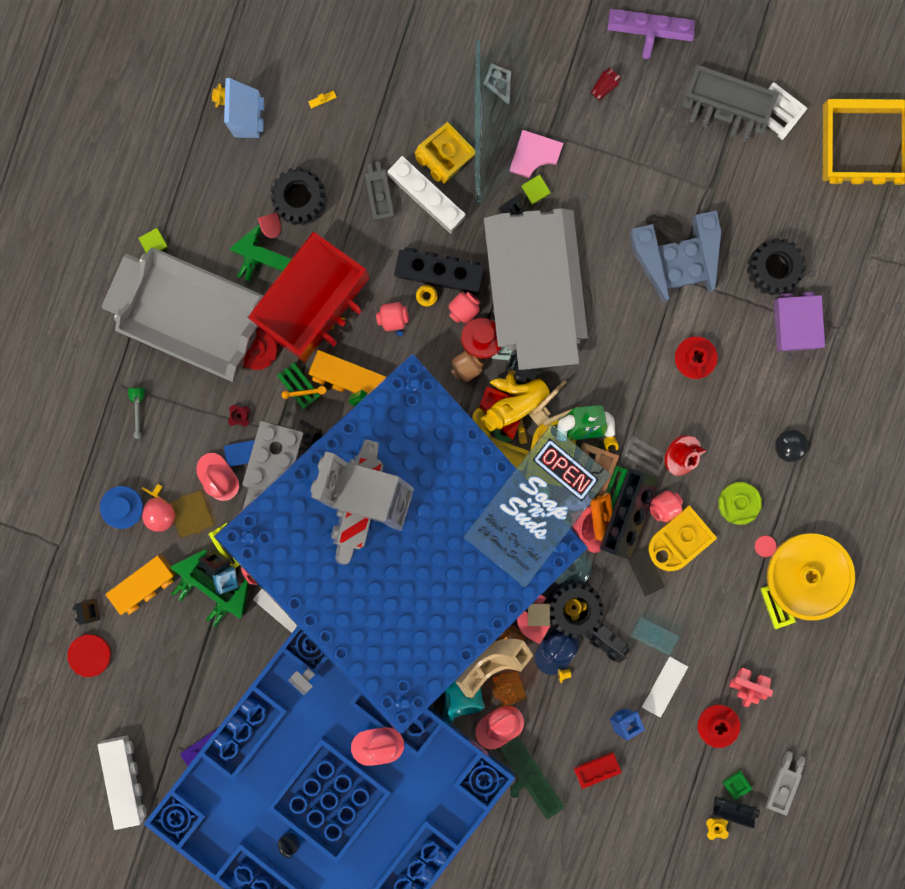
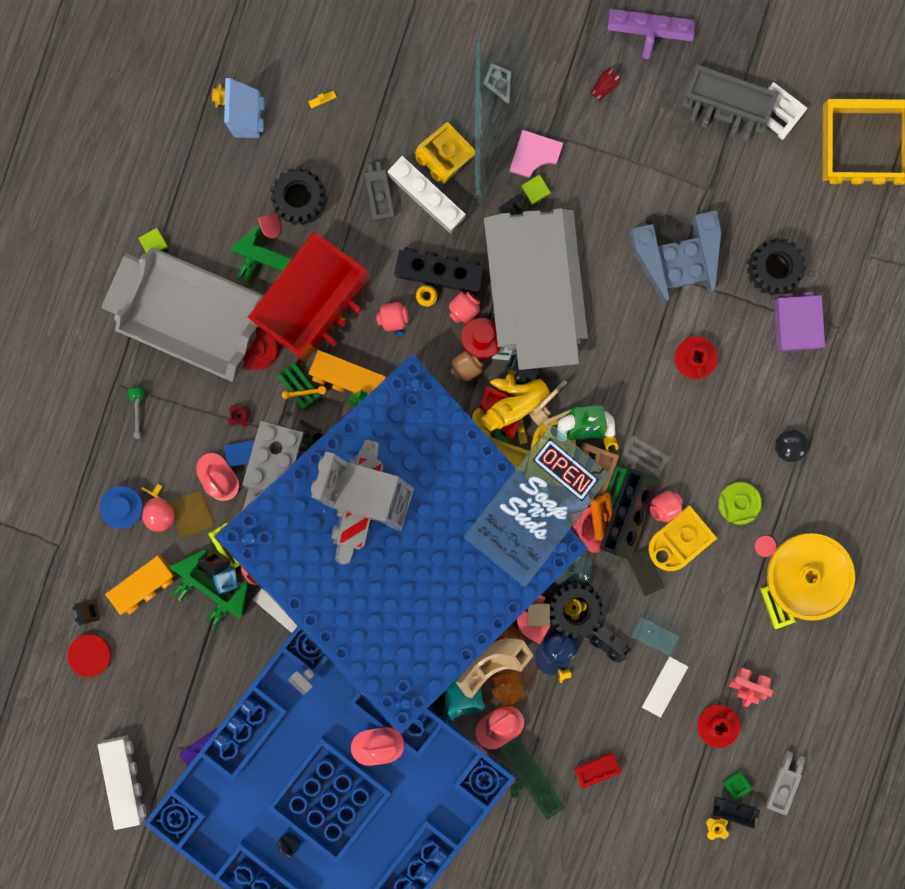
(624, 719): blue brick -> none
(683, 455): red piece -> none

